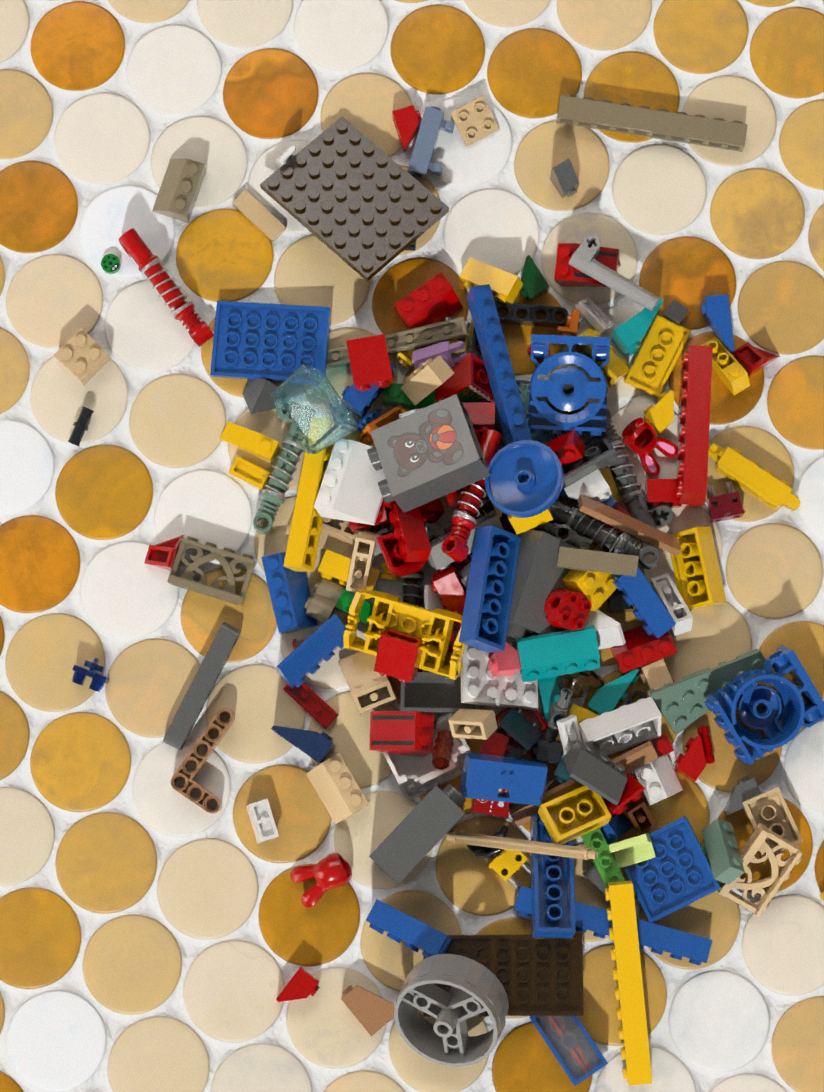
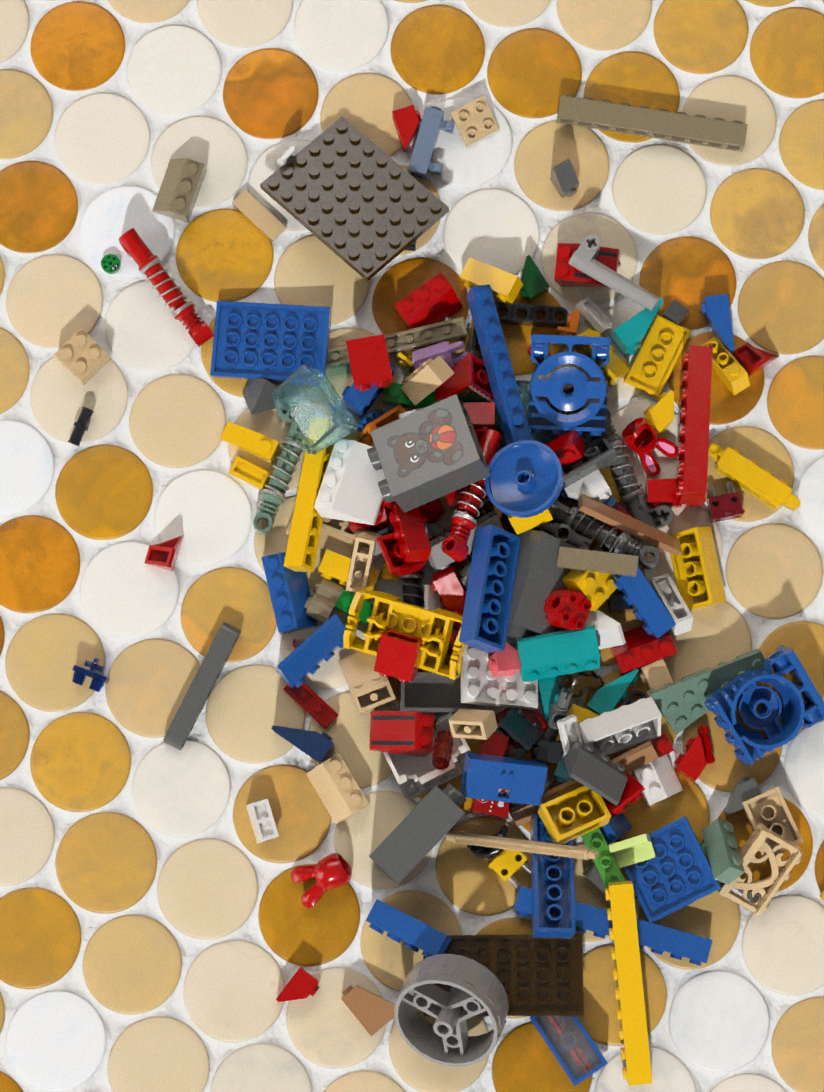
(200, 760): medium nougat beam -> none
(228, 592): dark tan fence -> none
(640, 817): reddish brown slope -> none

